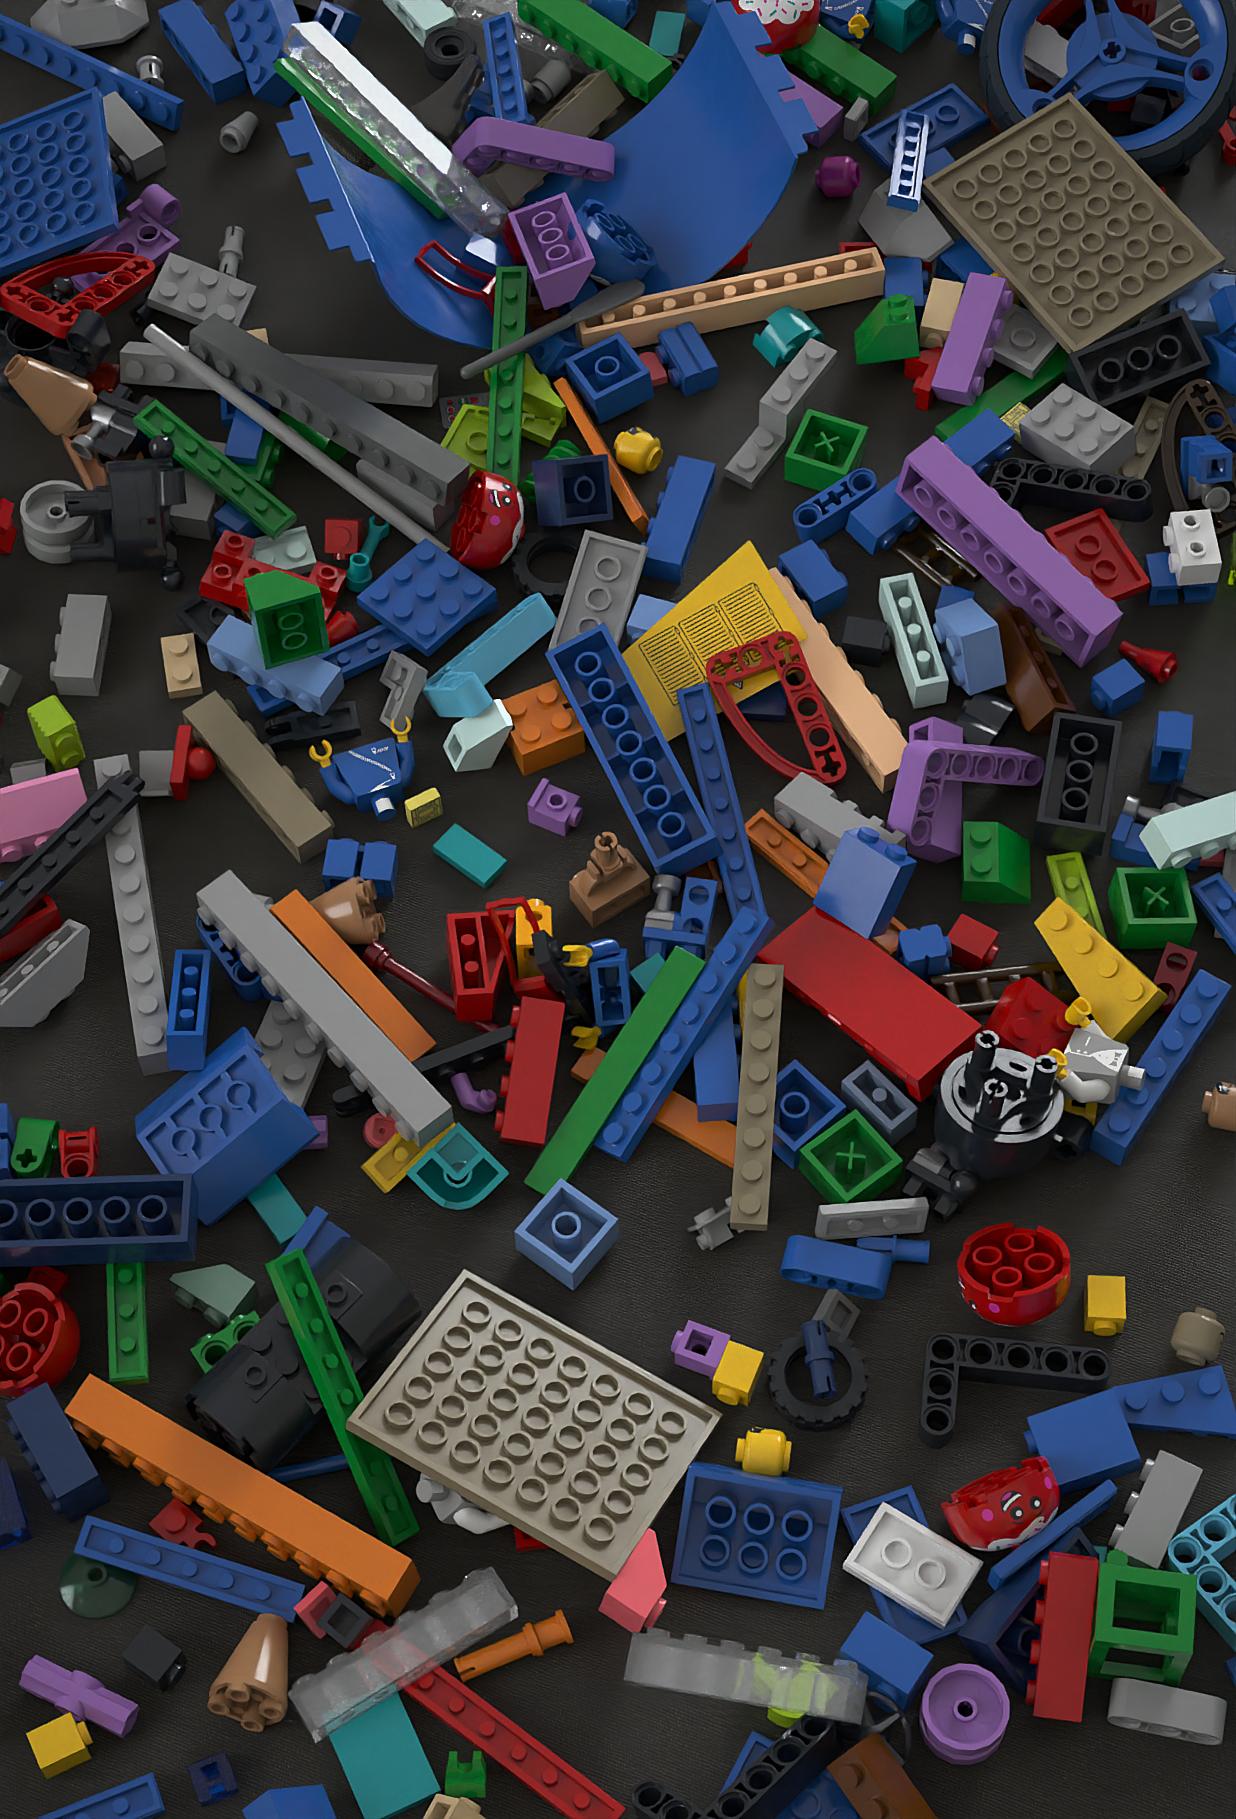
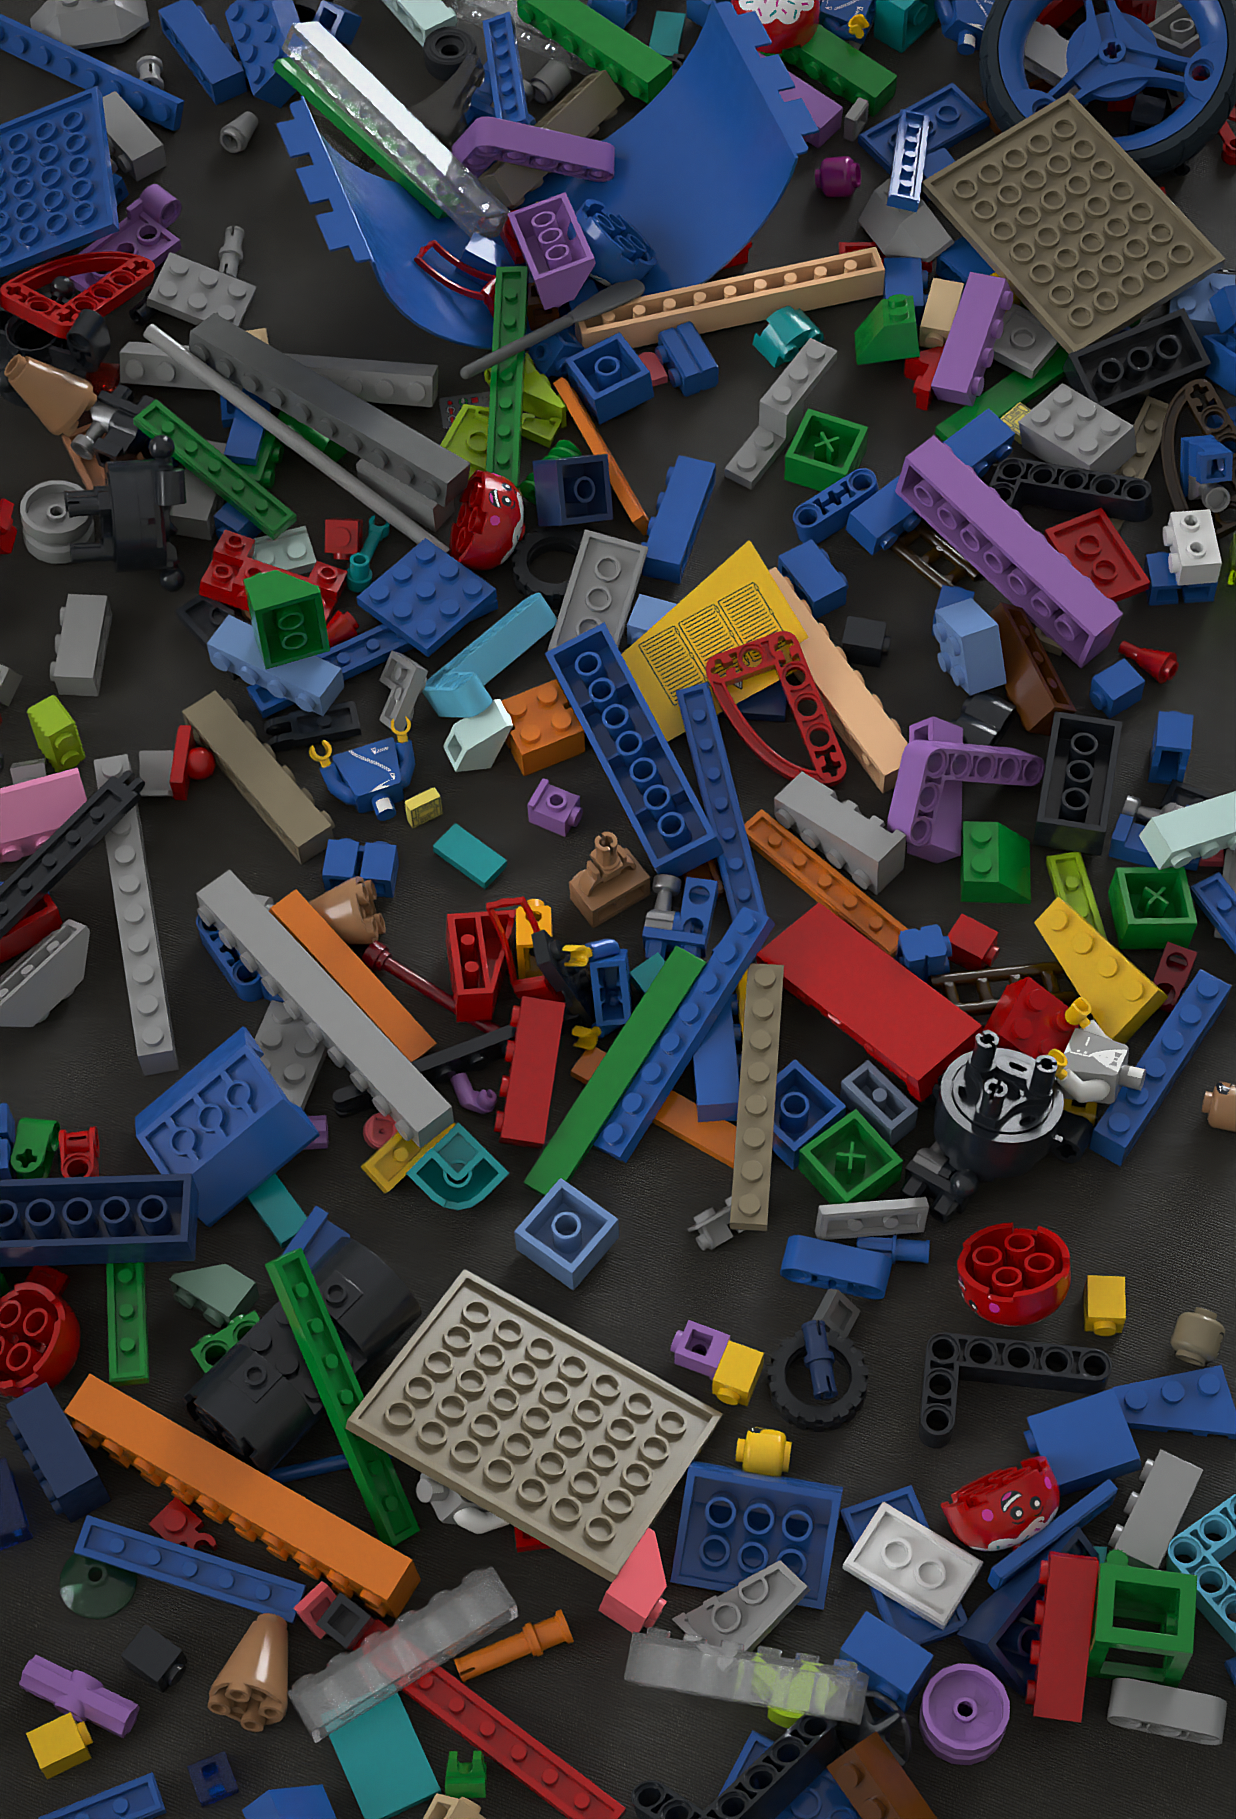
(181, 666): tan plate -> none
(189, 1010): blue brick -> none
(638, 450): yellow head -> none
(748, 1610): none -> light grey wing
(865, 881): brick -> none
(913, 640): light aqua brick -> none

